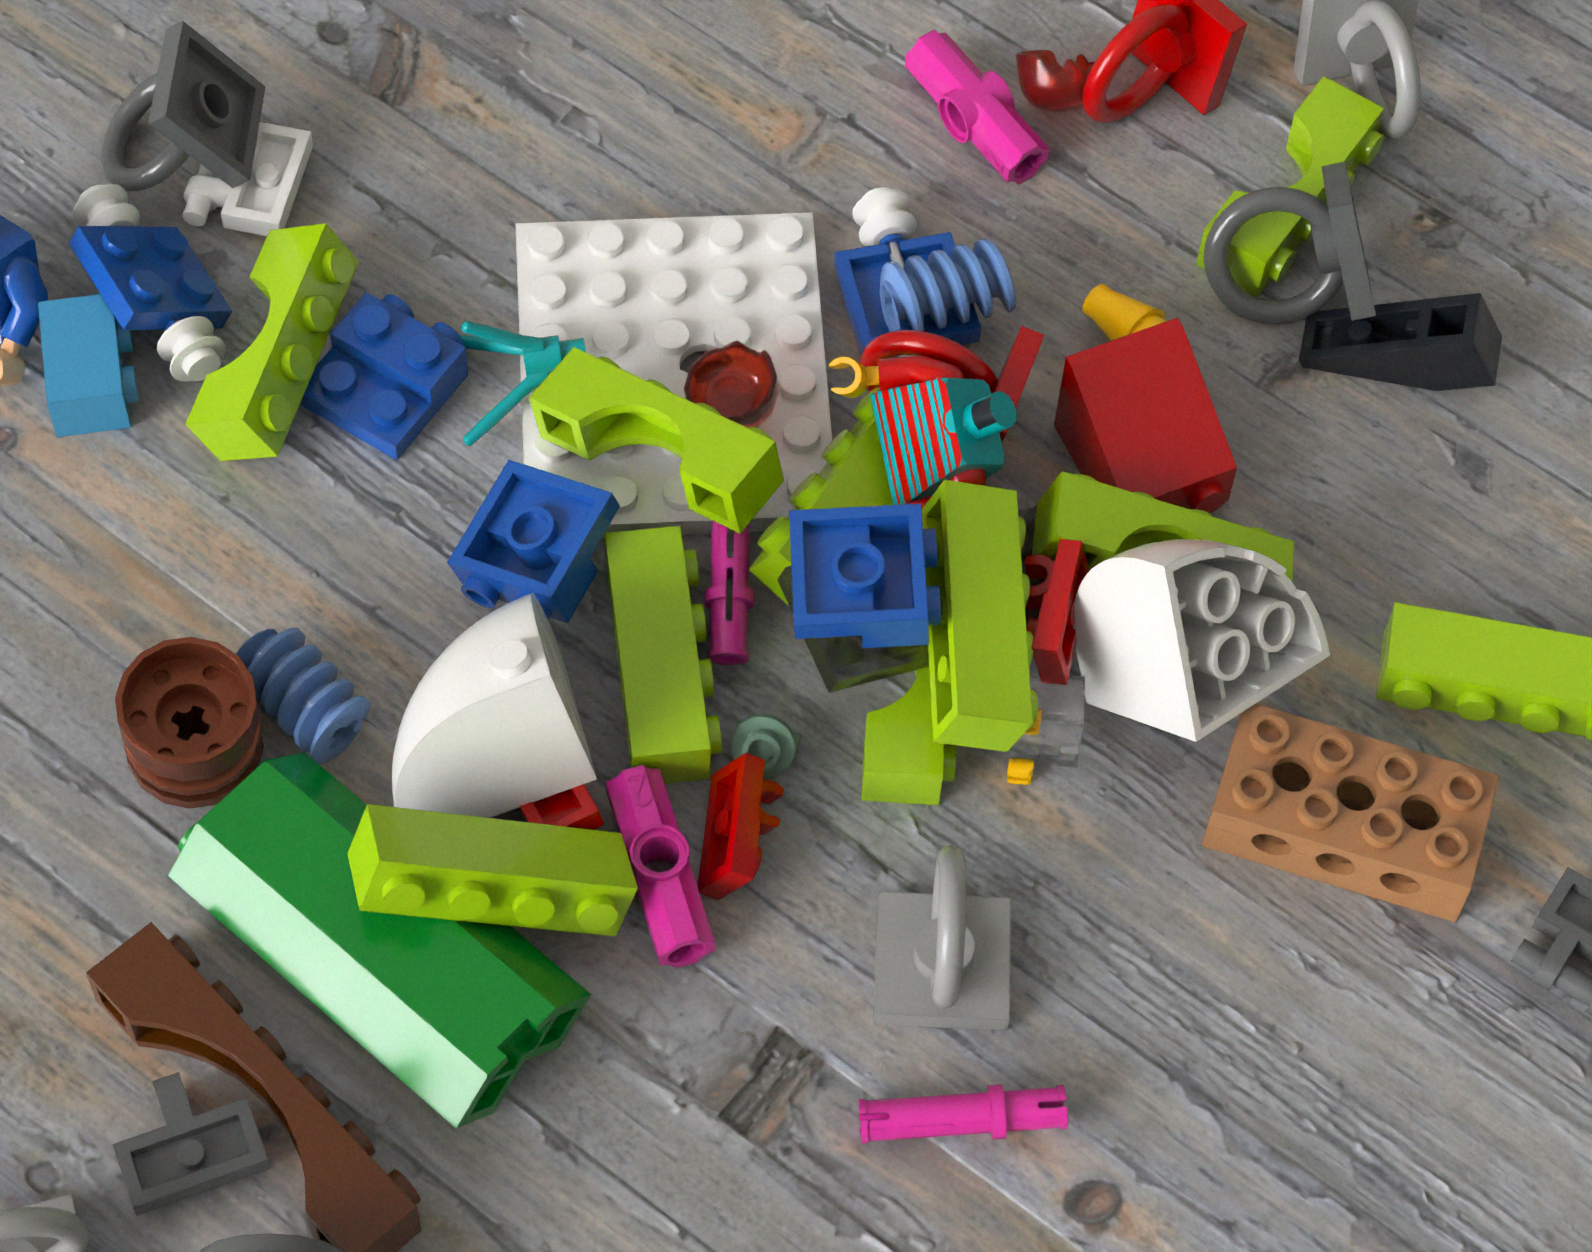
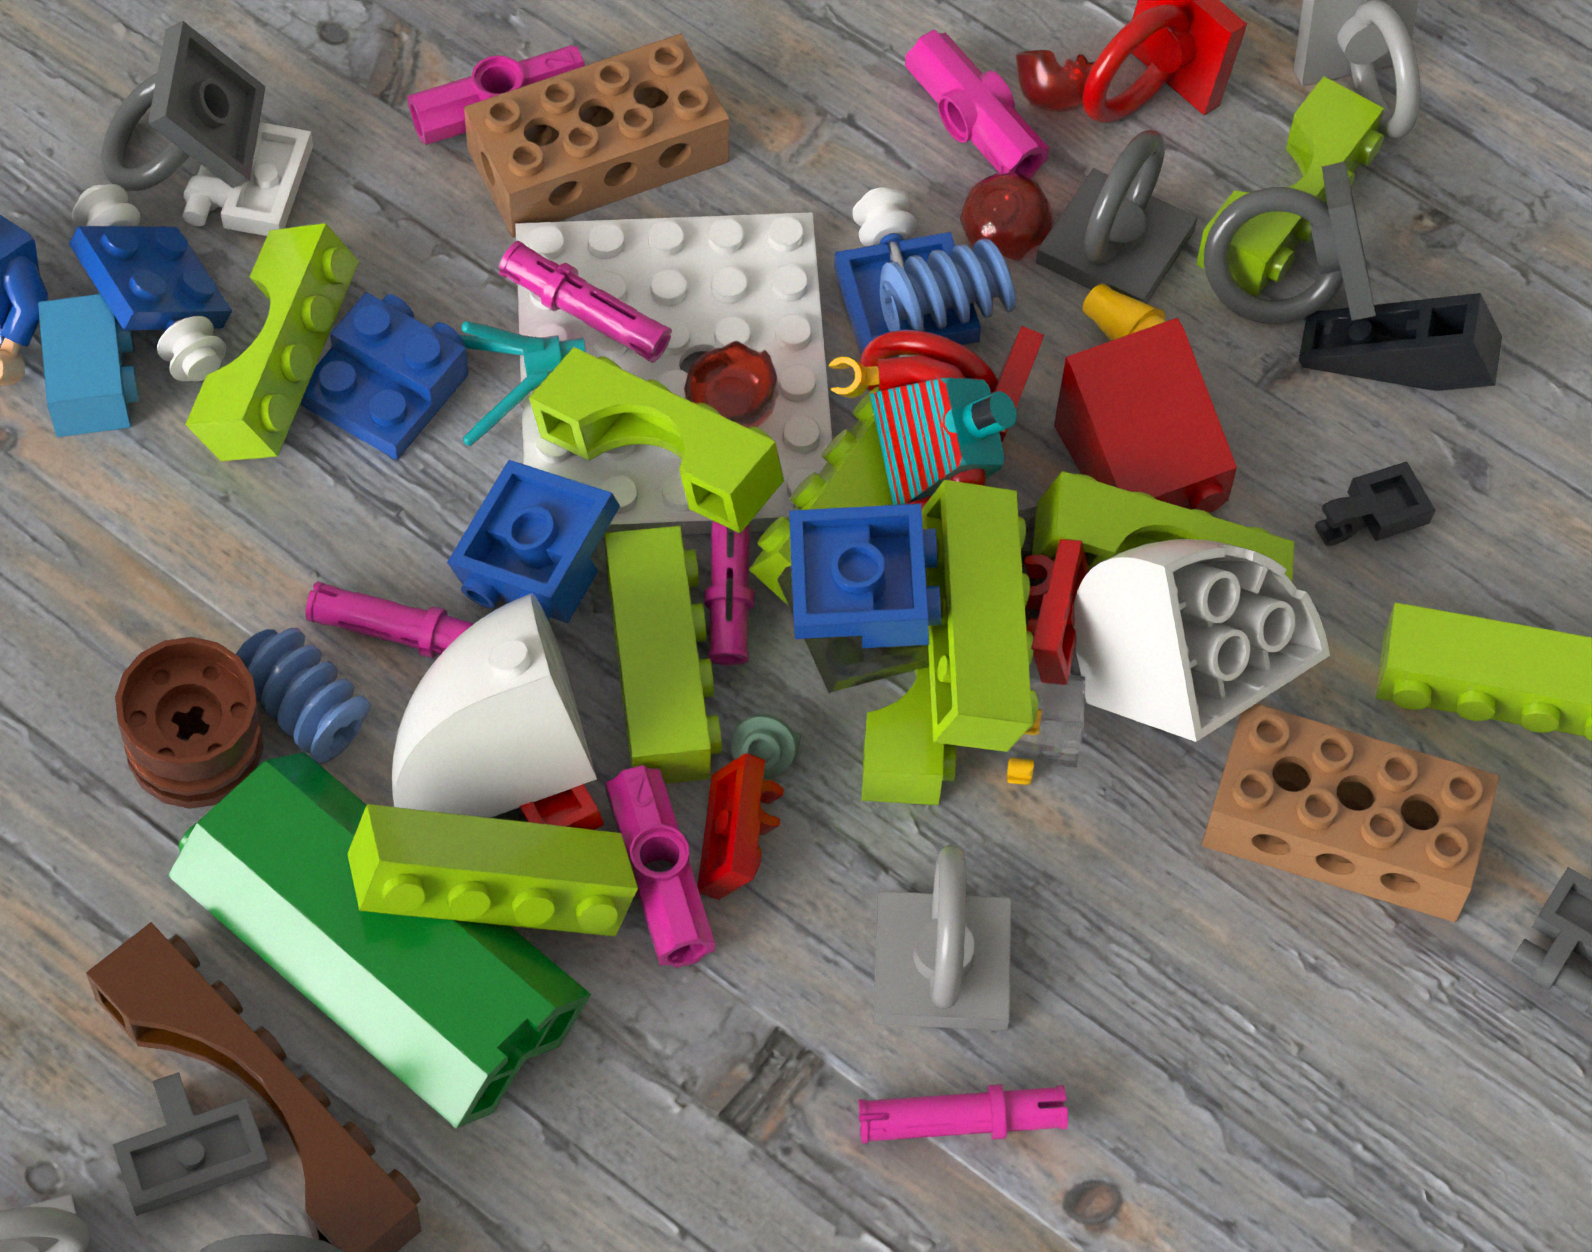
(383, 619): none -> dark pink pin
(440, 110): none -> dark pink piece
(565, 290): none -> dark pink pin
(597, 133): none -> medium nougat brick
(1008, 212): none -> clear red hair
(1117, 229): none -> dark grey tile
(1382, 501): none -> black plate

